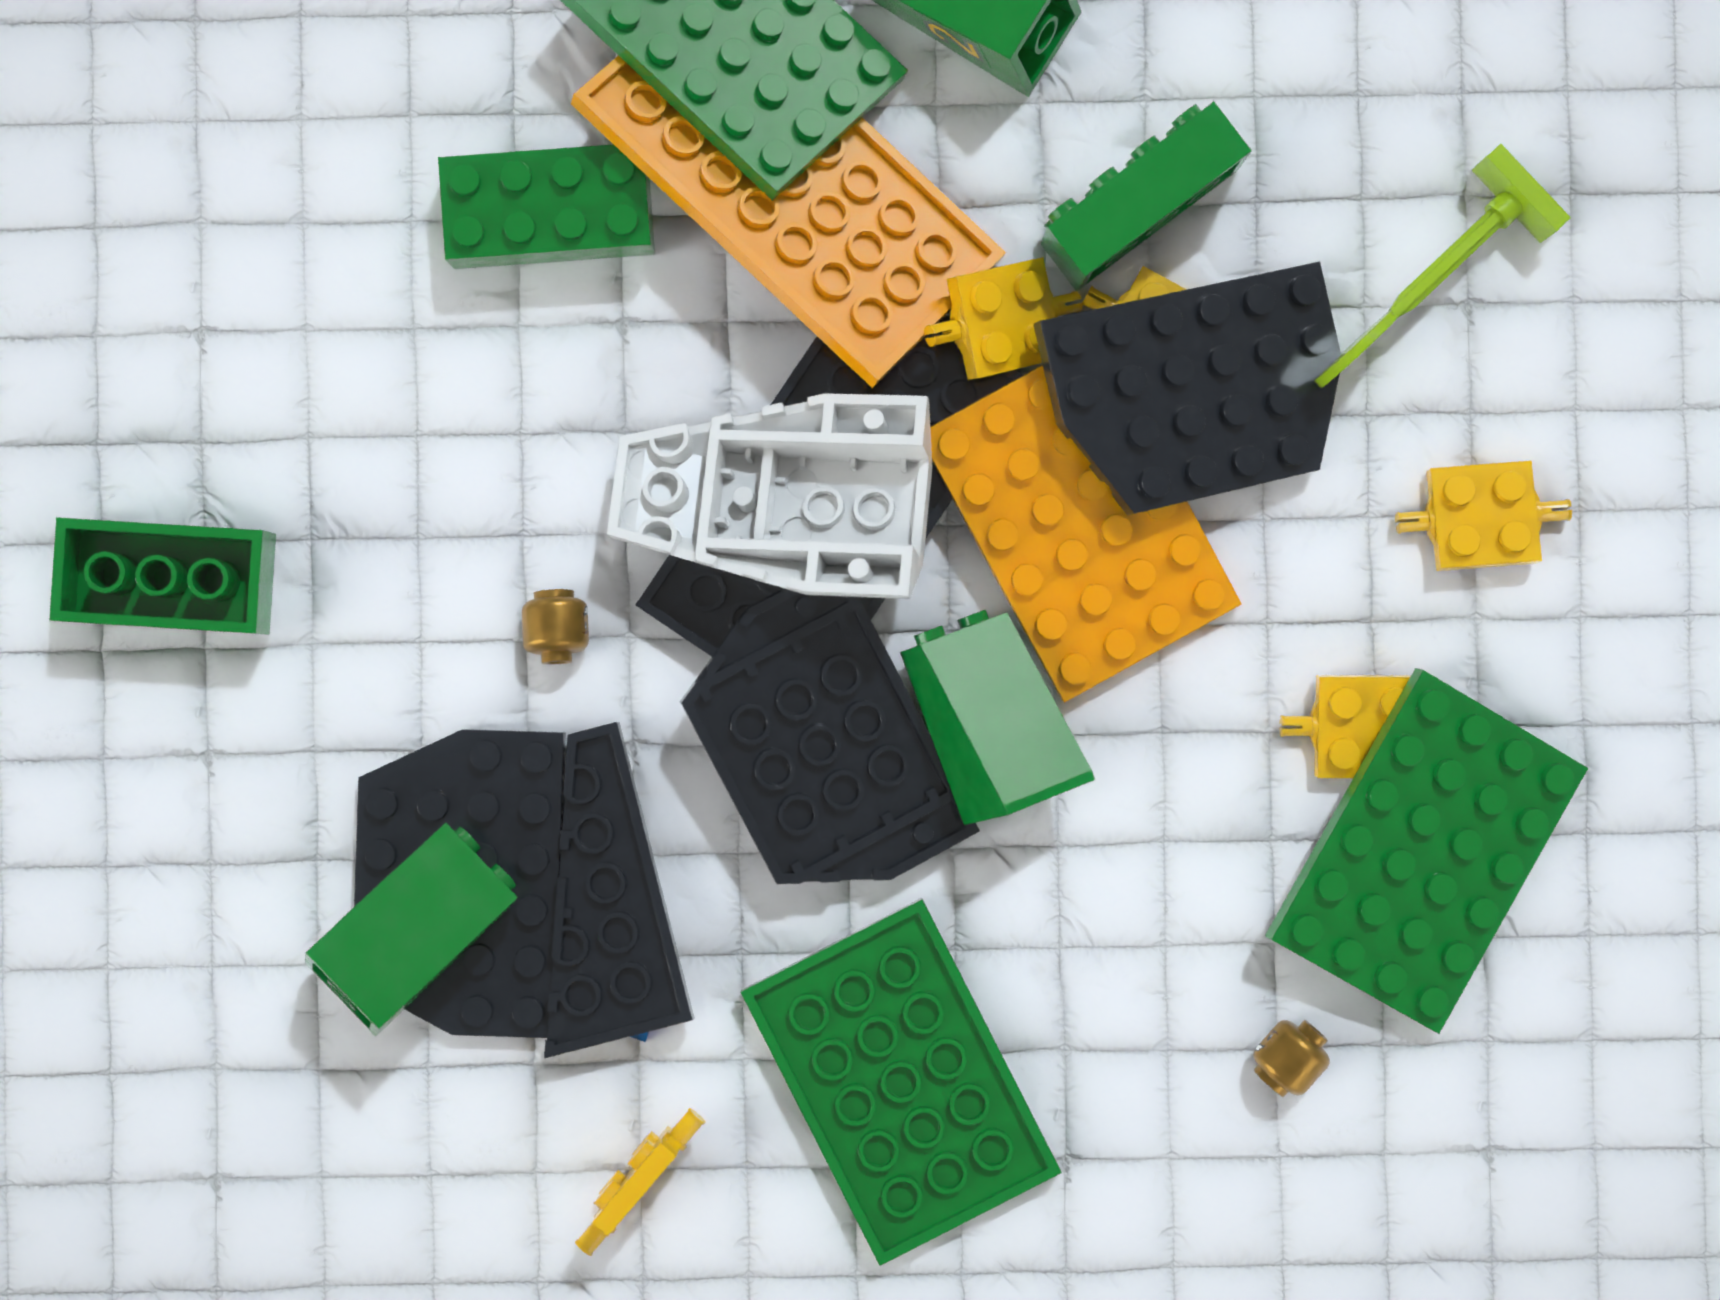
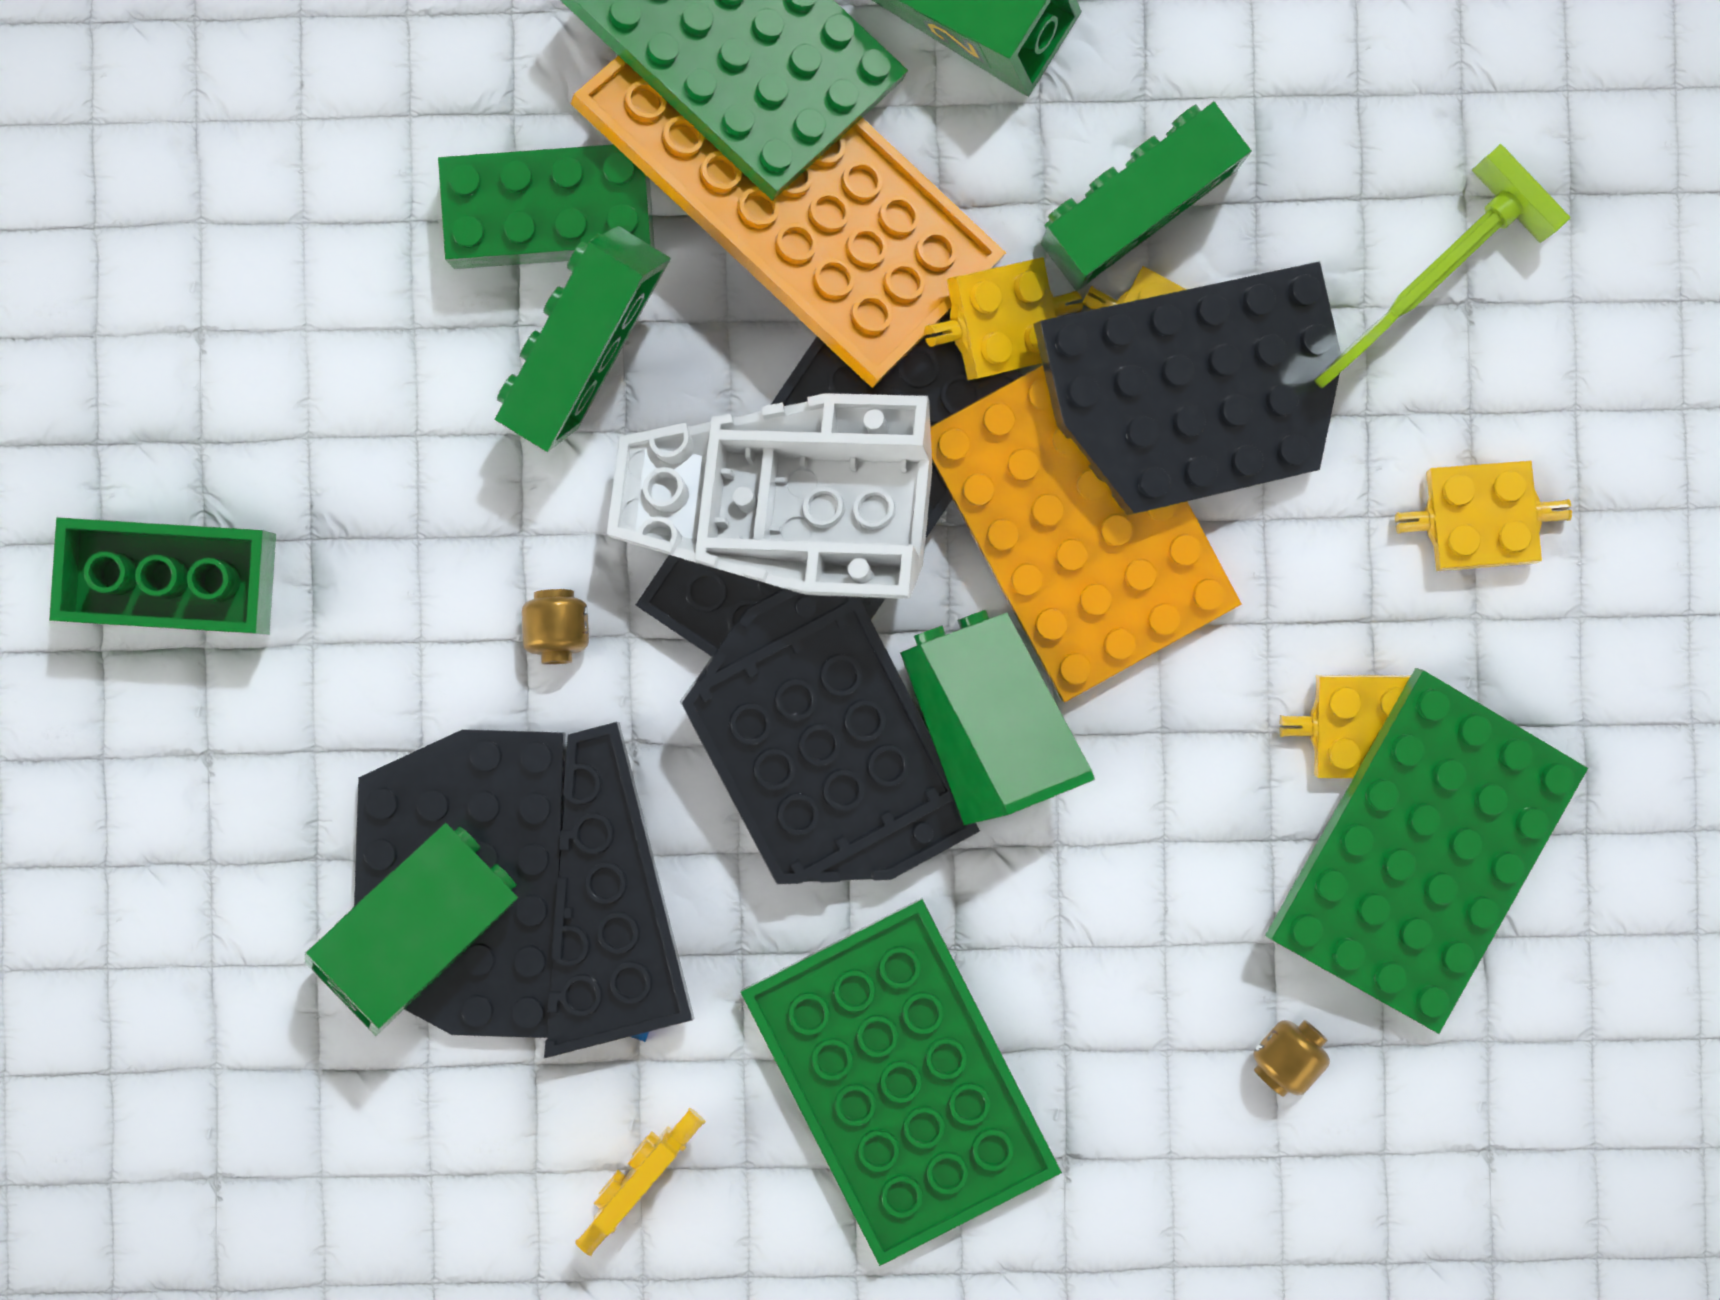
(581, 337): none -> green brick

